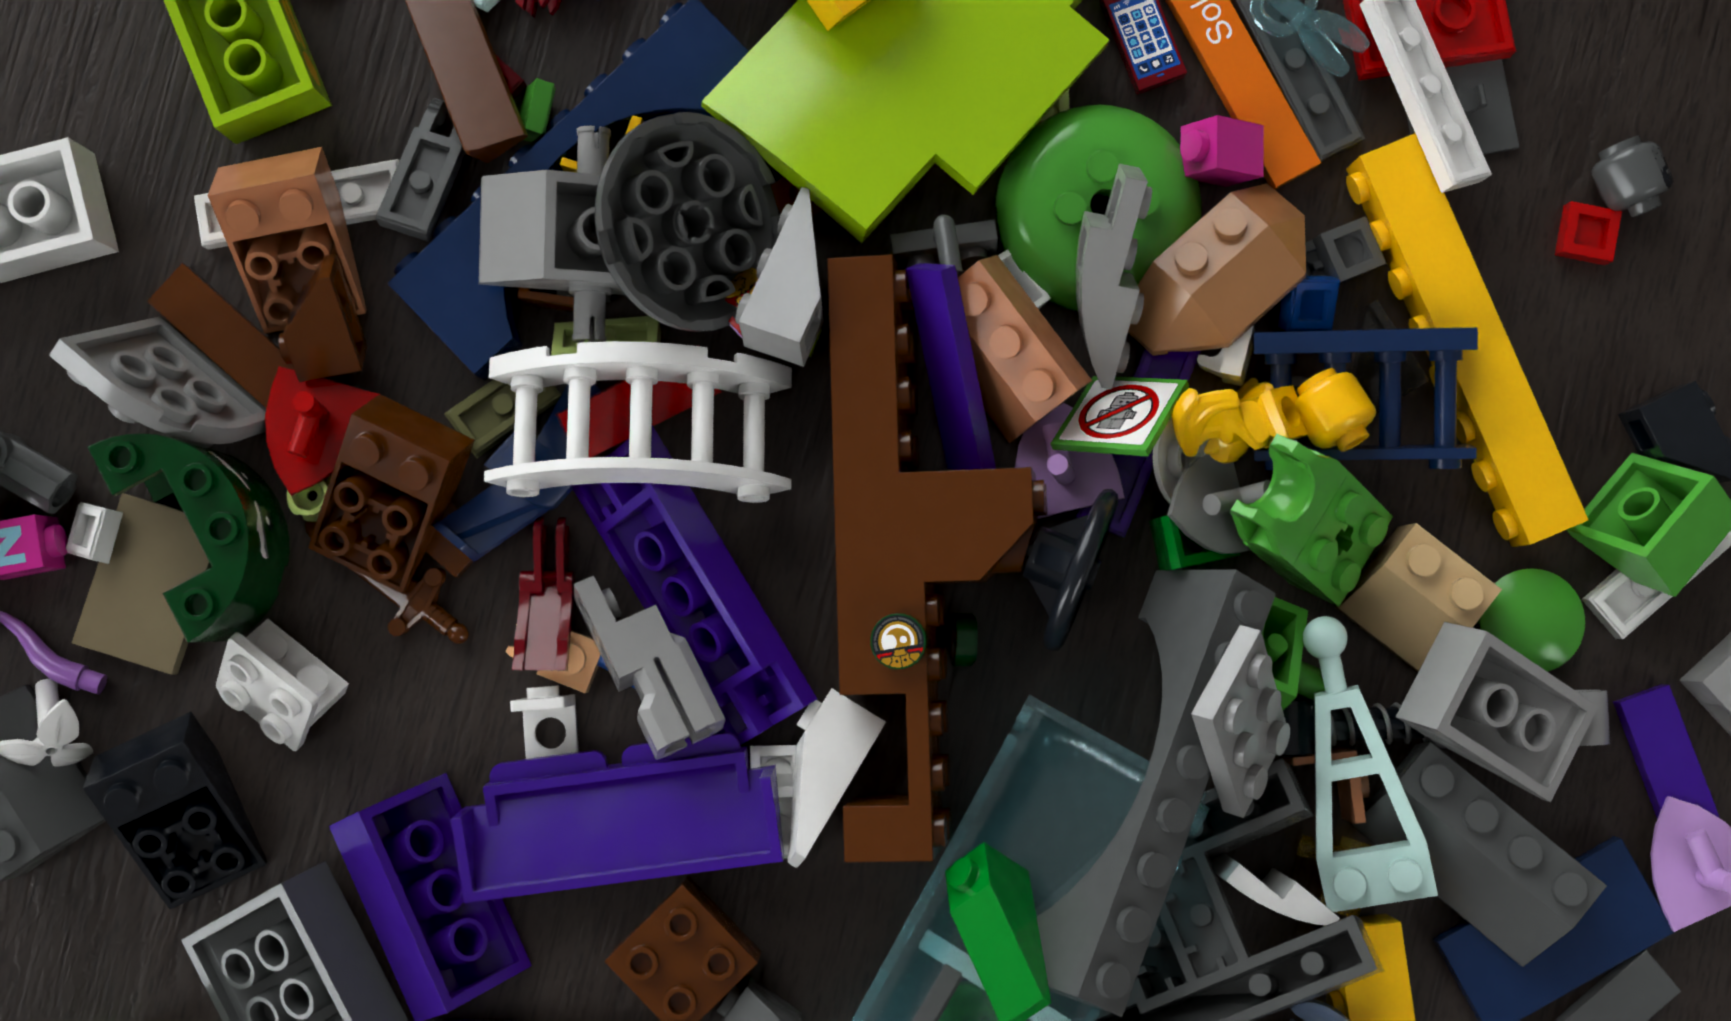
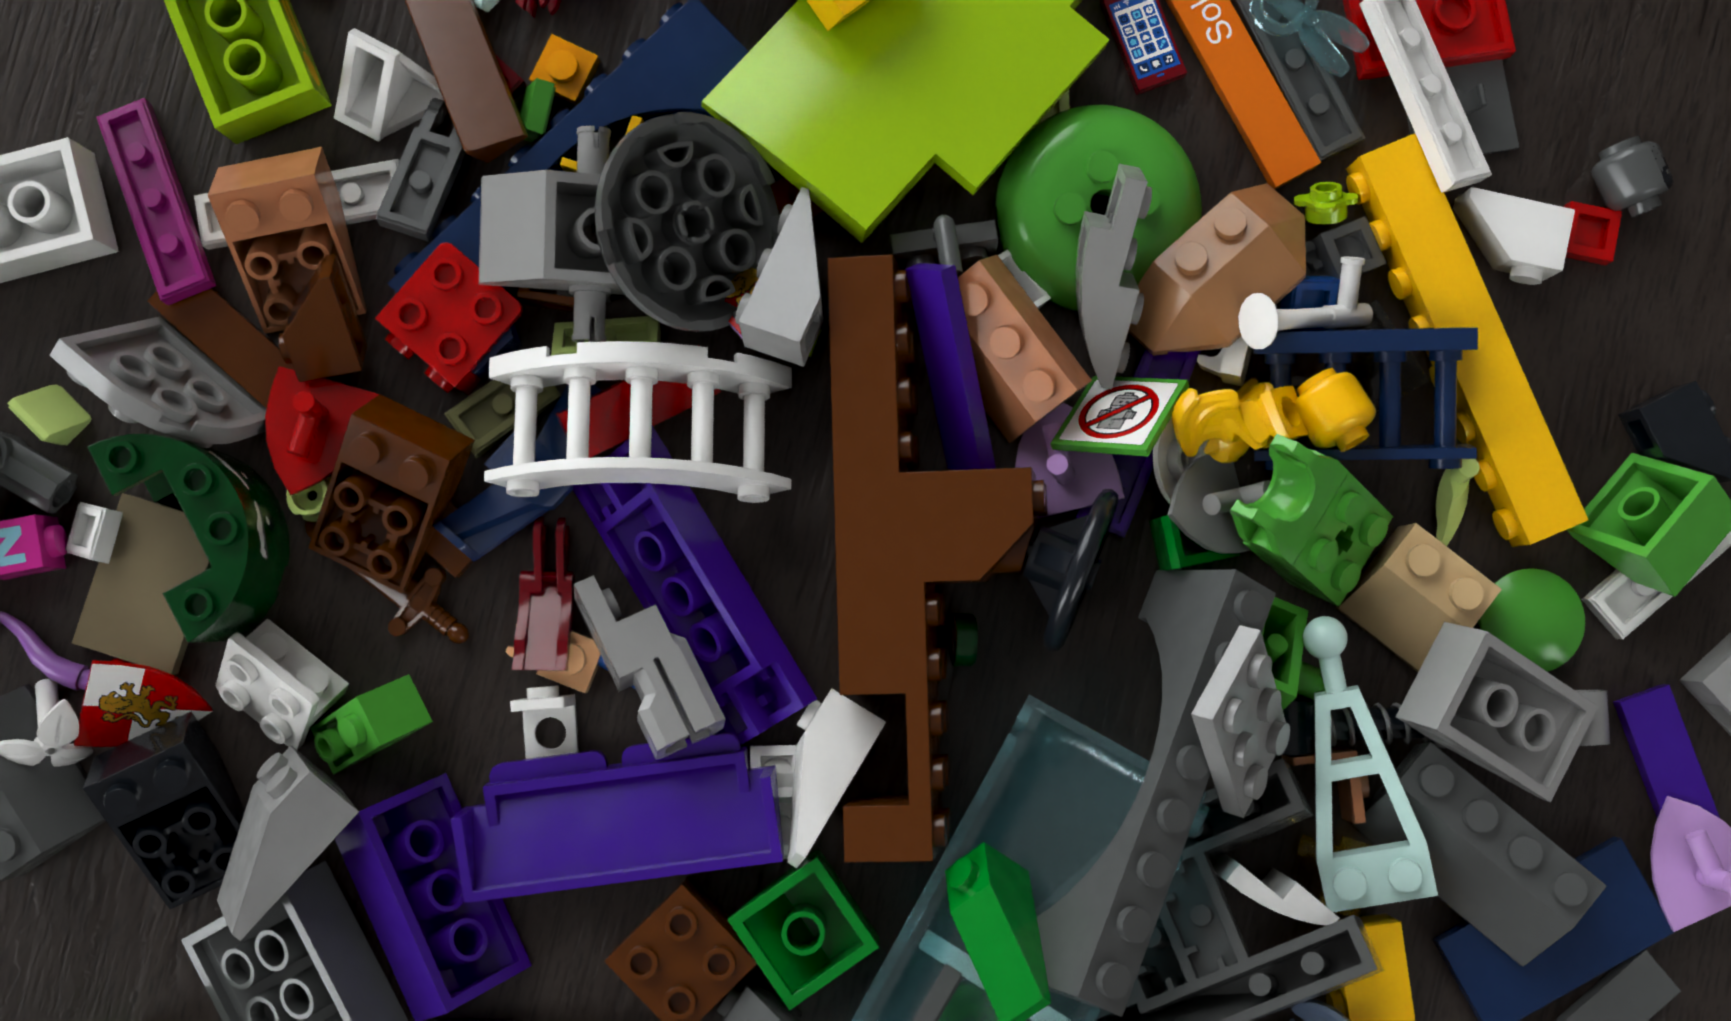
(51, 414): none -> yellowish green slope
(131, 700): none -> shield
(156, 201): none -> magenta tile
(284, 829): none -> light grey slope
(370, 724): none -> bright green slope
(381, 88): none -> white slope
(448, 318): none -> red bracket
(567, 67): none -> light orange plate
(804, 930): none -> green slope
(898, 641): tile -> none
(1222, 150): dark pink brick -> none
(1261, 320): none -> white piece
(1326, 203): none -> lime plate
(1453, 498): none -> yellowish green bar
(1517, 233): none -> white slope

